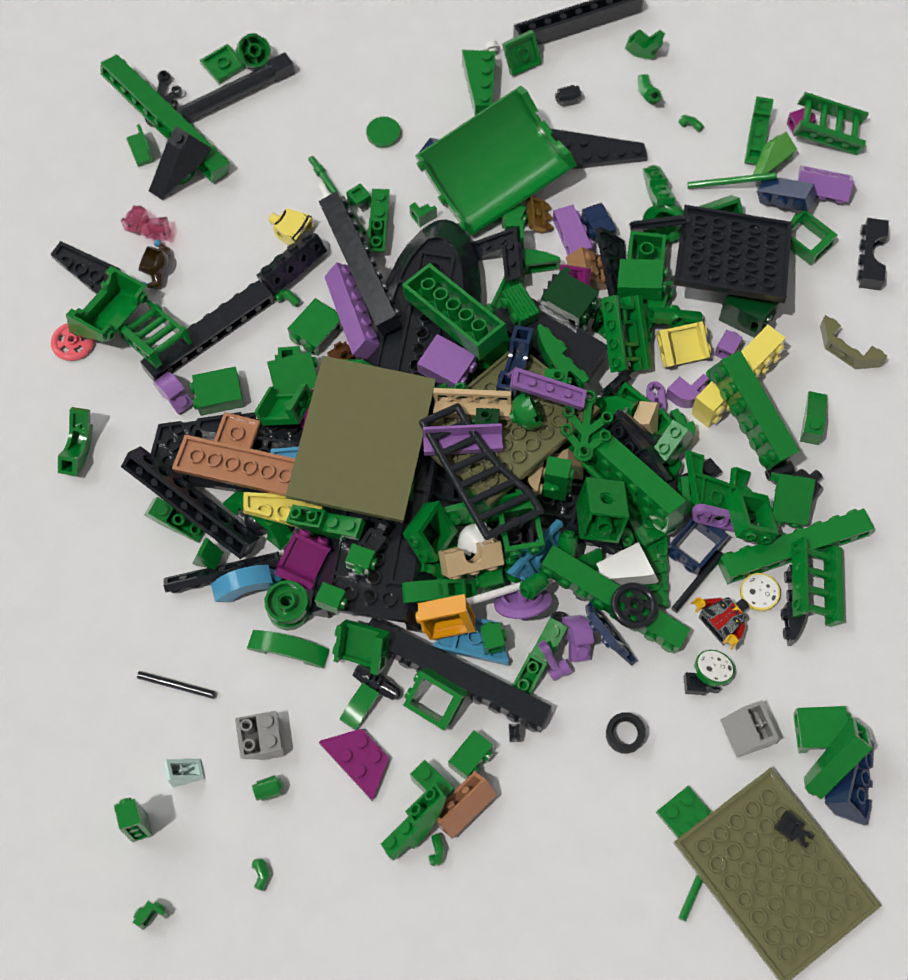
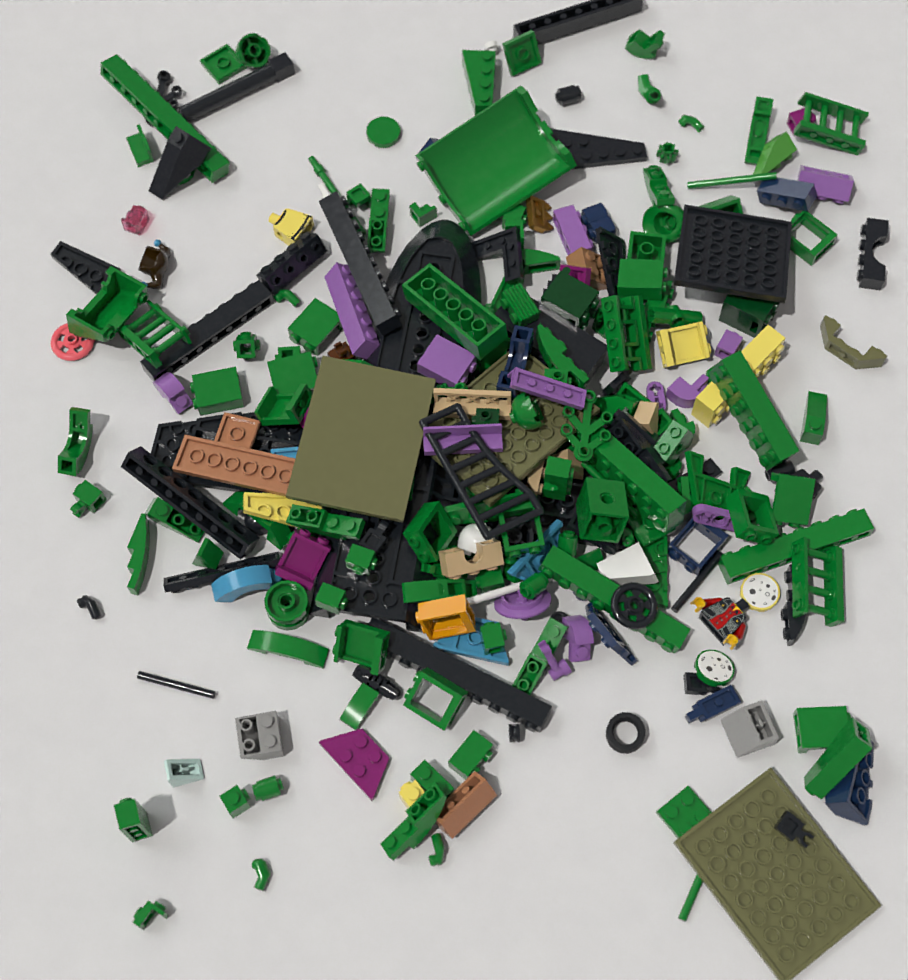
(87, 497): none -> green brick
(91, 606): none -> black arm
(139, 550): none -> green slope
(156, 228): clear pink brick -> none
(235, 801): none -> green brick
(244, 351): none -> green brick
(410, 793): none -> light yellow brick
(663, 222): black axle -> none
(667, 153): none -> green gear
(714, 705): none -> dark blue hinge

